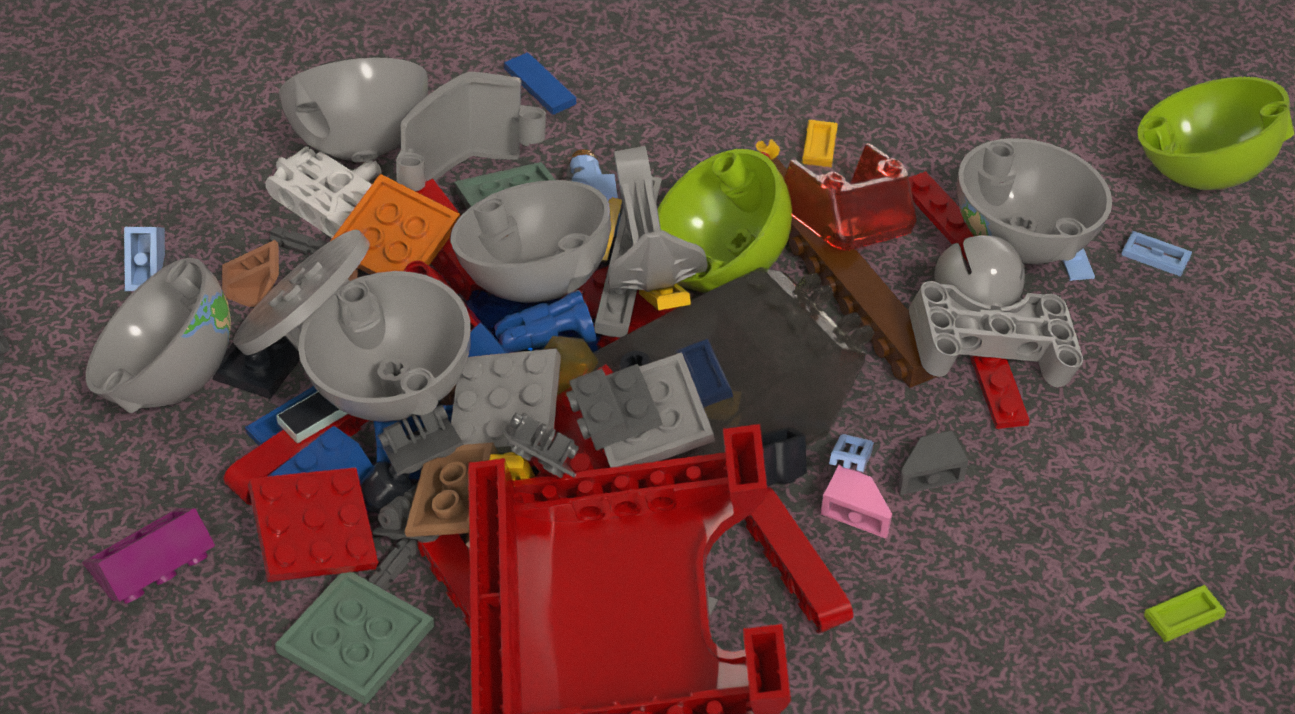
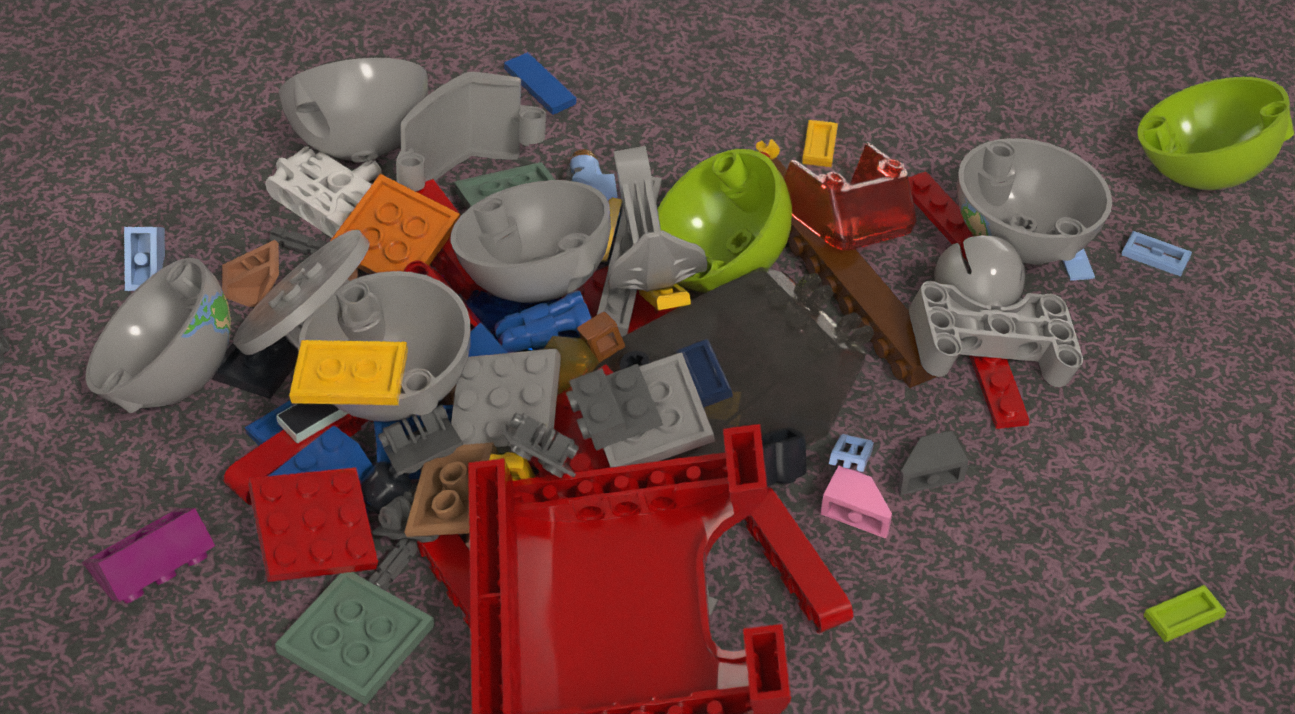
(349, 372): none -> yellow tile
(601, 336): none -> dark orange slope

